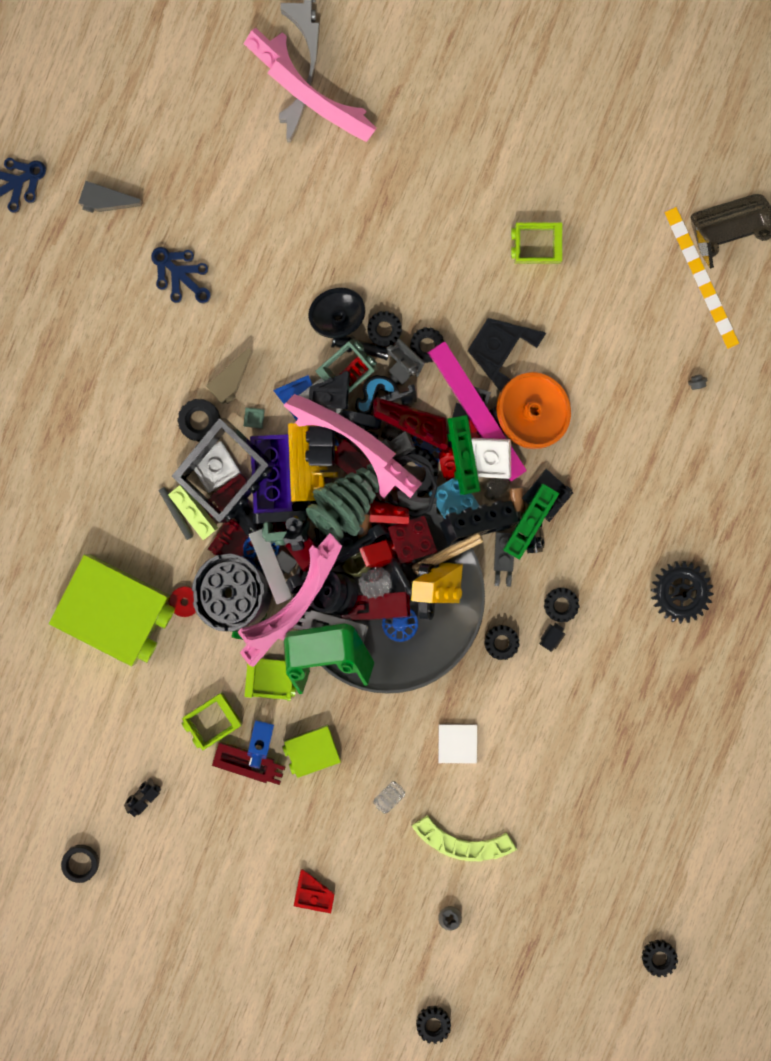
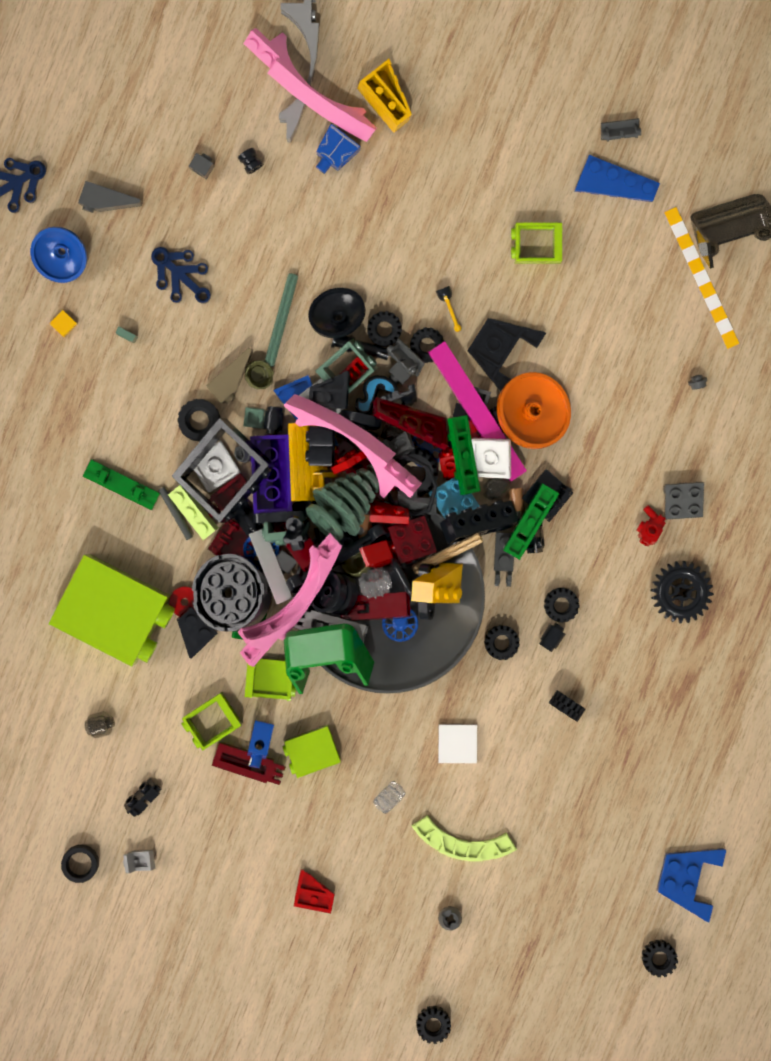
(53, 262): none -> blue dish
(63, 323): none -> yellow tile
(99, 724): none -> clear smoke head
(121, 485): none -> green hinge
(126, 335): none -> sand green tile
(139, 861): none -> light grey bracket
(194, 631): none -> black wing
(202, 165): none -> dark grey plate
(241, 455): none -> dark grey plate
(250, 161): none -> black wheel
(259, 374): none -> olive hair
(273, 420): none -> black brick
(281, 319): none -> sand green axle
(335, 150): none -> blue torso
(348, 460): none -> red wing
(385, 96): none -> yellow wedge
(445, 295): none -> hinge
(567, 705): none -> black tyre
(611, 180): none -> blue wing
(620, 129): none -> dark grey hinge
(650, 530): none -> red piece
(681, 877): none -> blue wing
(684, 500): none -> dark grey hinge

